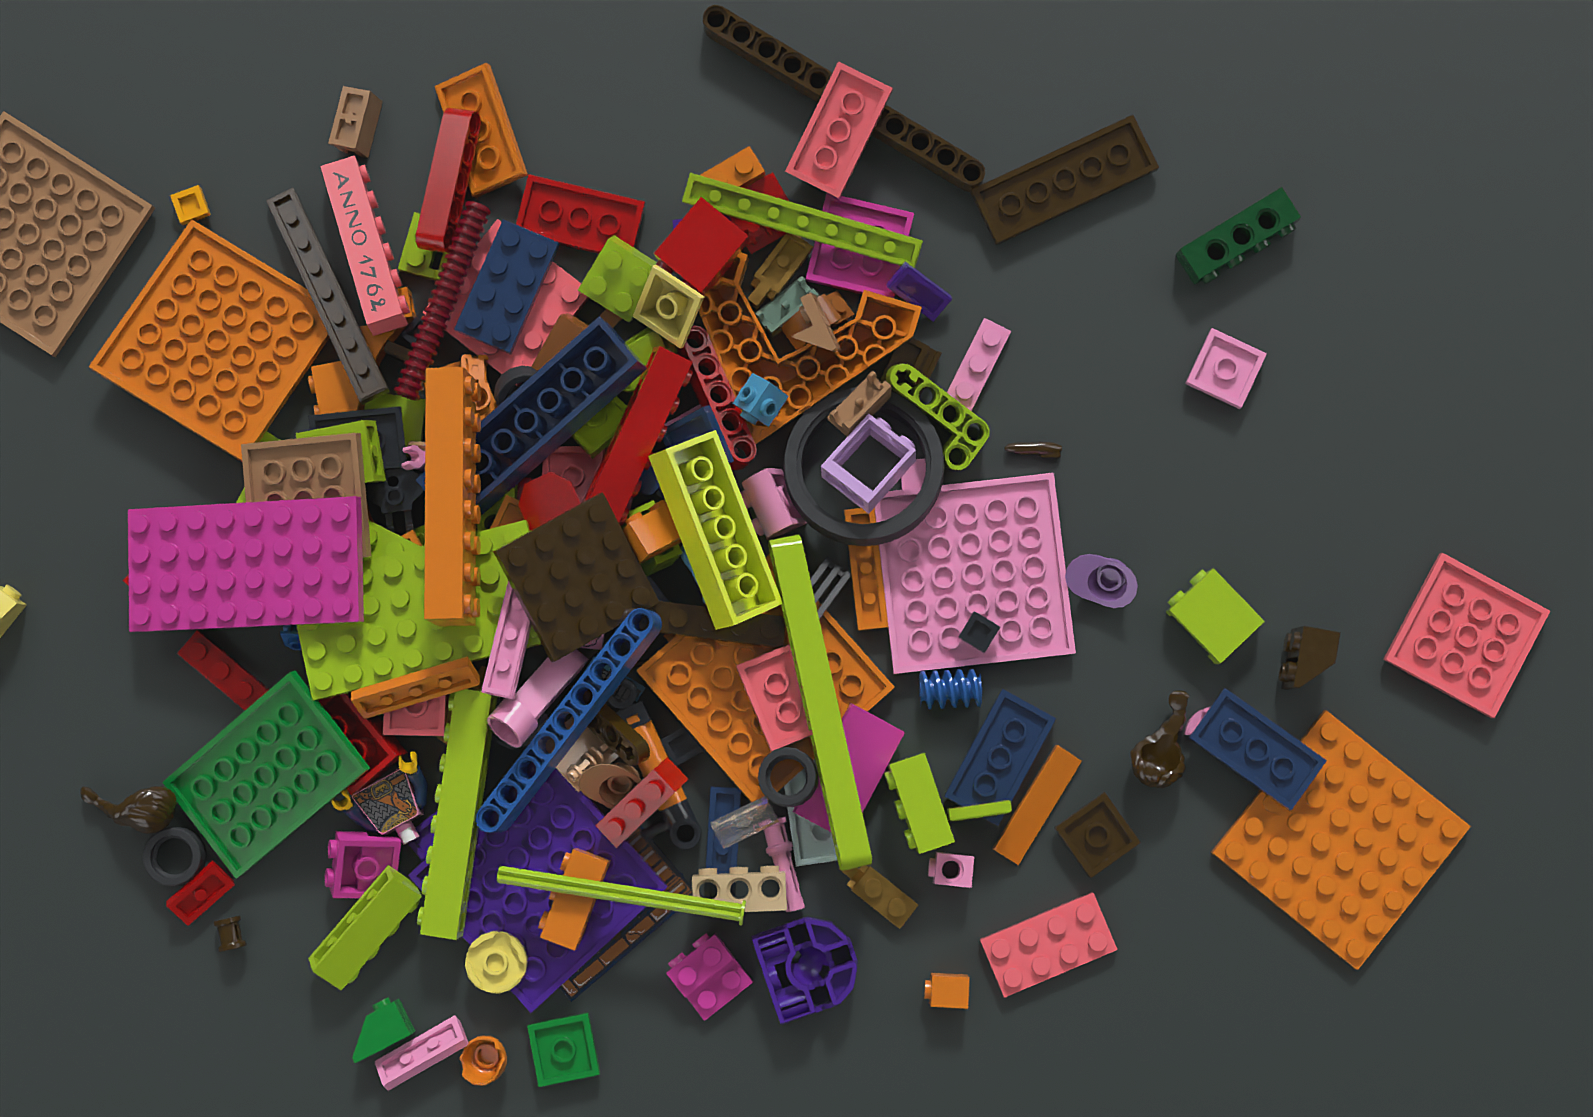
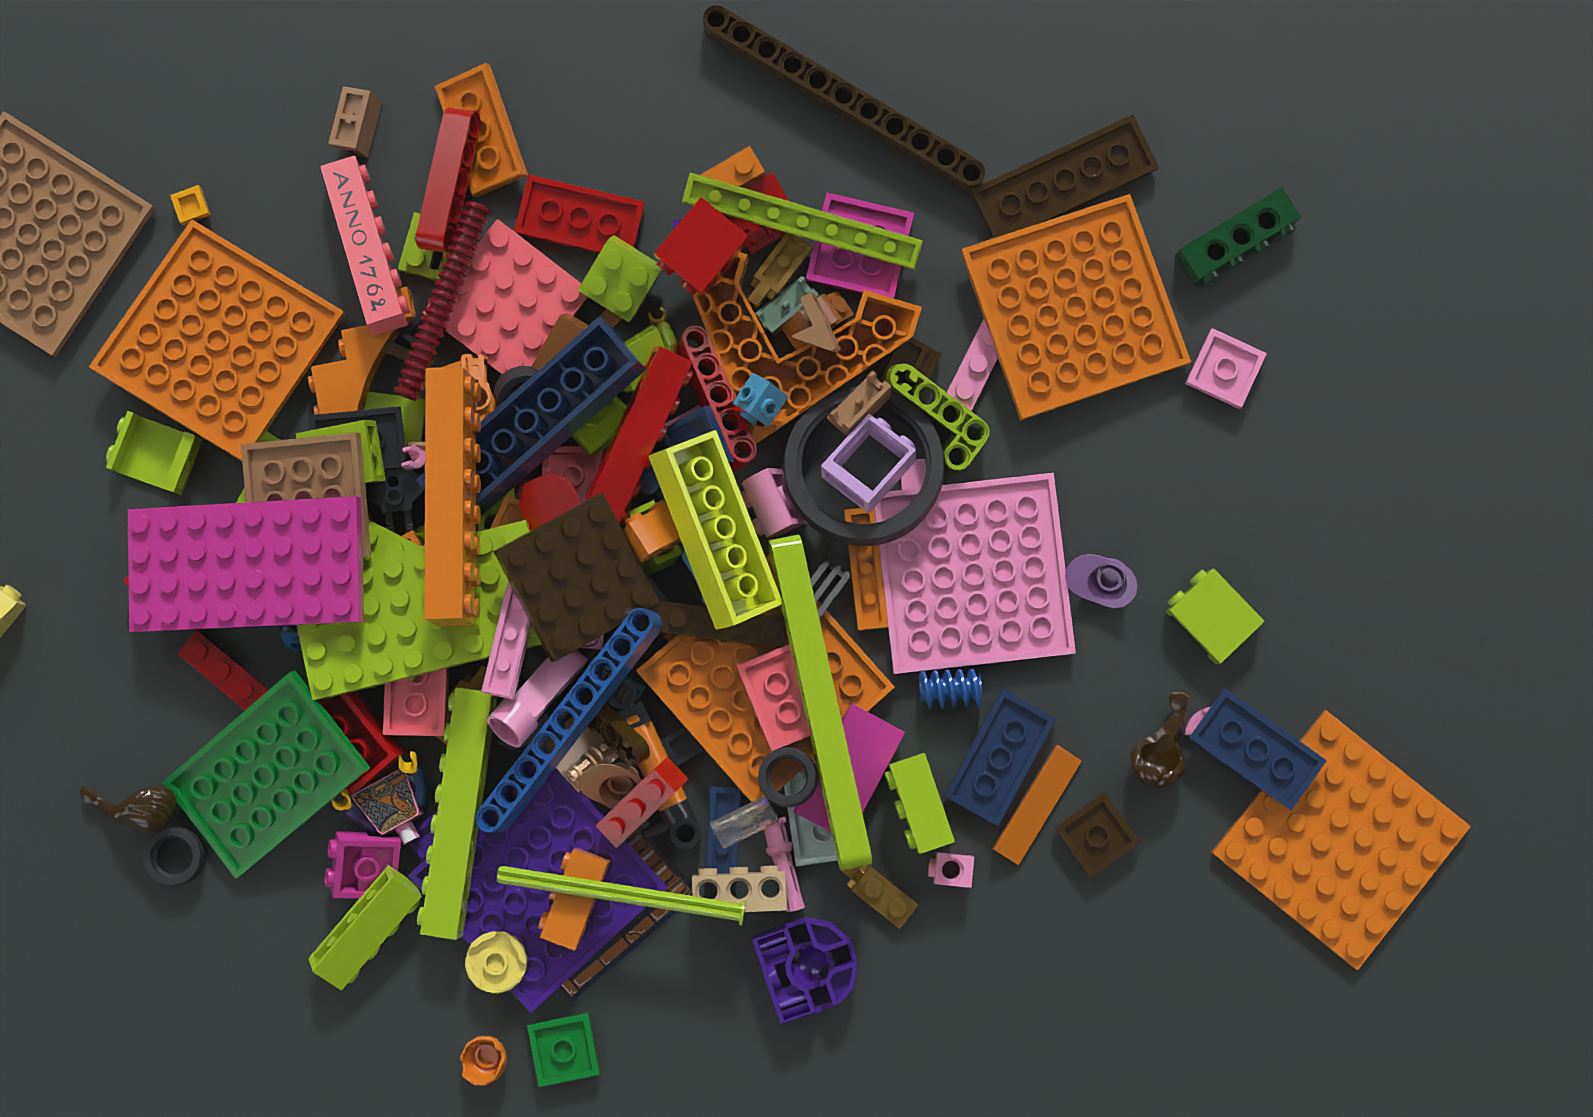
(153, 453): none -> lime panel
(200, 893): red plate -> none
(229, 933): dark brown bush -> none
(328, 296): dark brown tile -> none
(382, 1028): green slope -> none
(415, 687): orange plate -> none
(421, 1053): bright pink plate -> none
(507, 286): dark blue plate -> none
(668, 306): light yellow slope -> none
(708, 975): dark pink plate -> none
(839, 130): coral plate -> none
(919, 290): dark purple tile -> none
(947, 990): orange brick -> none
(979, 632): black plate -> none
(979, 810): lime tile -> none
(1043, 449): dark brown piece -> none
(1048, 944): coral plate -> none
(1075, 306): none -> orange plate
(1308, 655): dark brown slope -> none
(1466, 635): coral plate -> none

